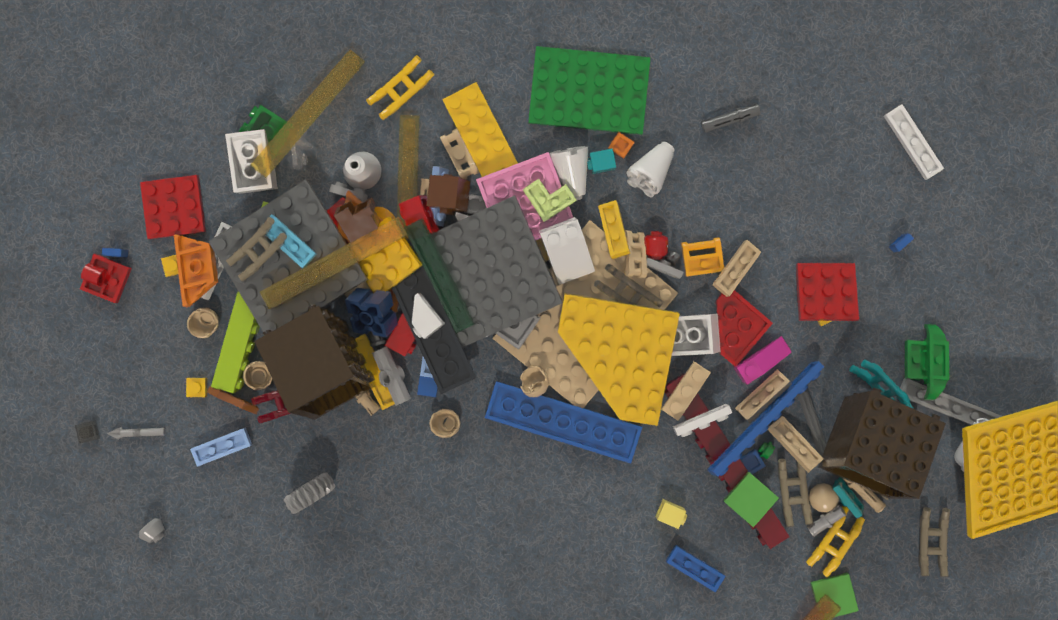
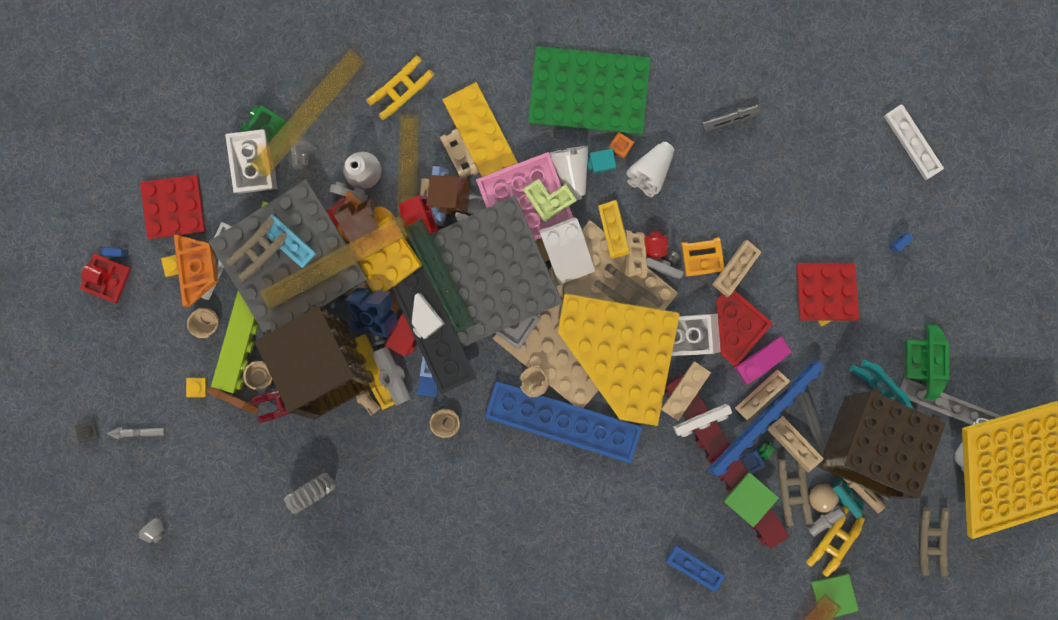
(221, 447): light blue plate -> none
(671, 514): light yellow brick -> none

